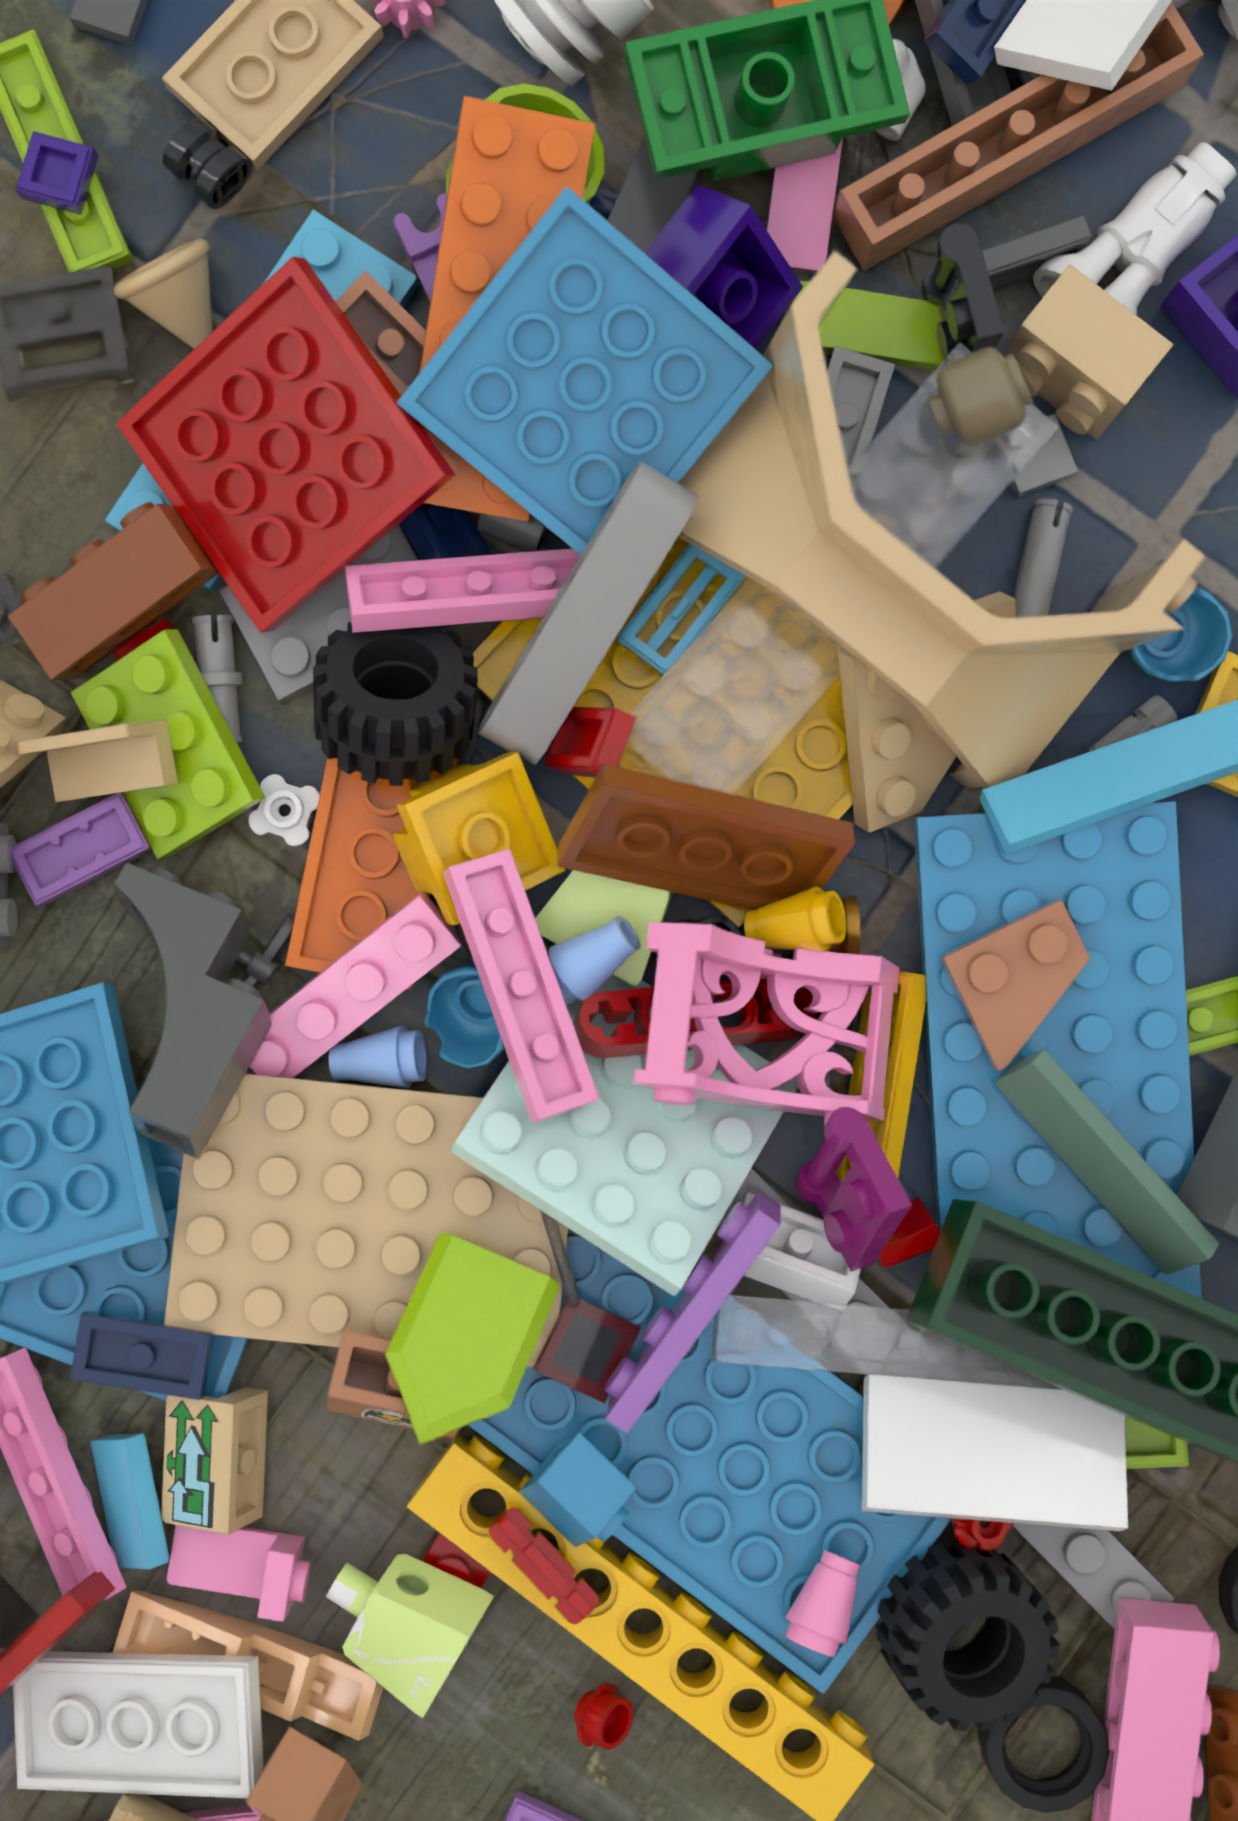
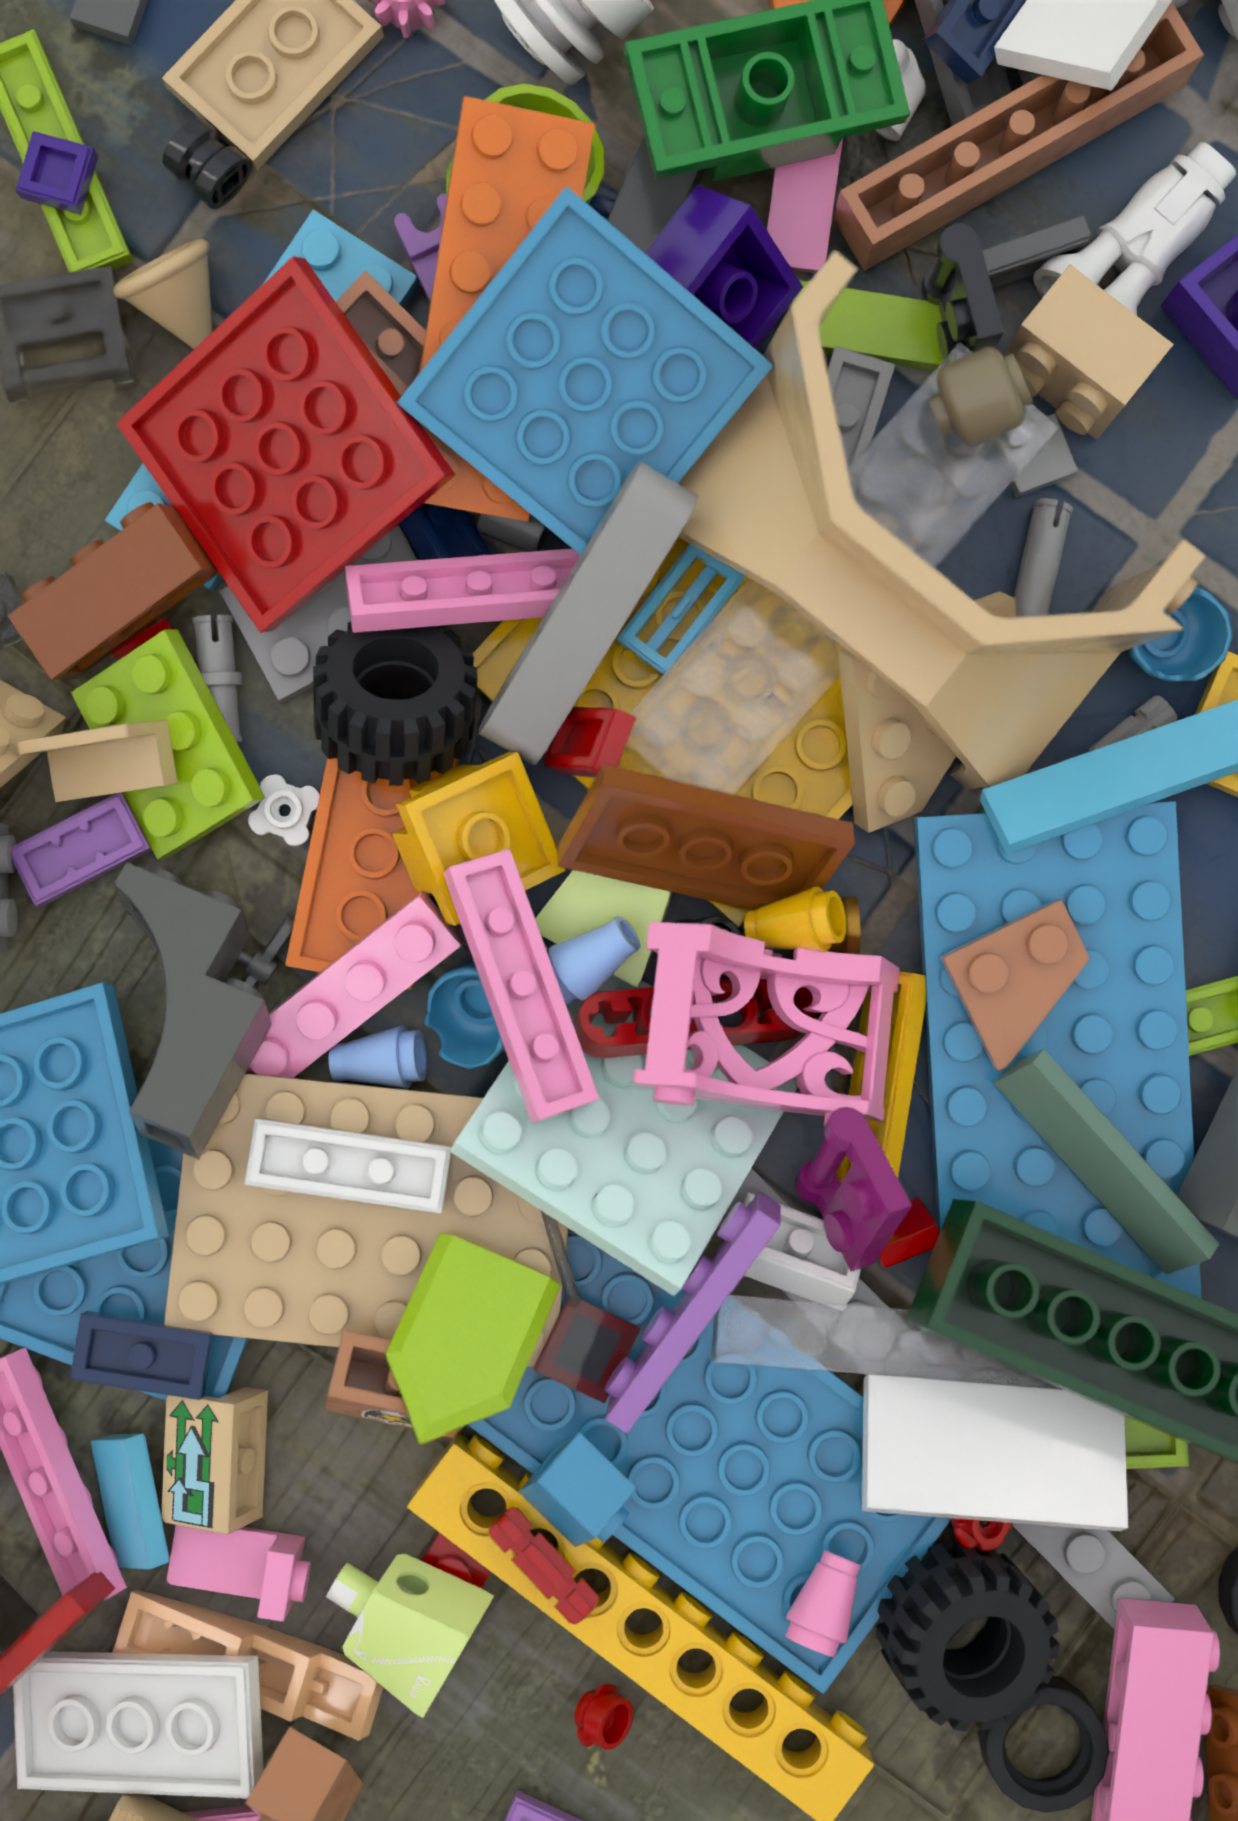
(348, 1165): none -> white tile

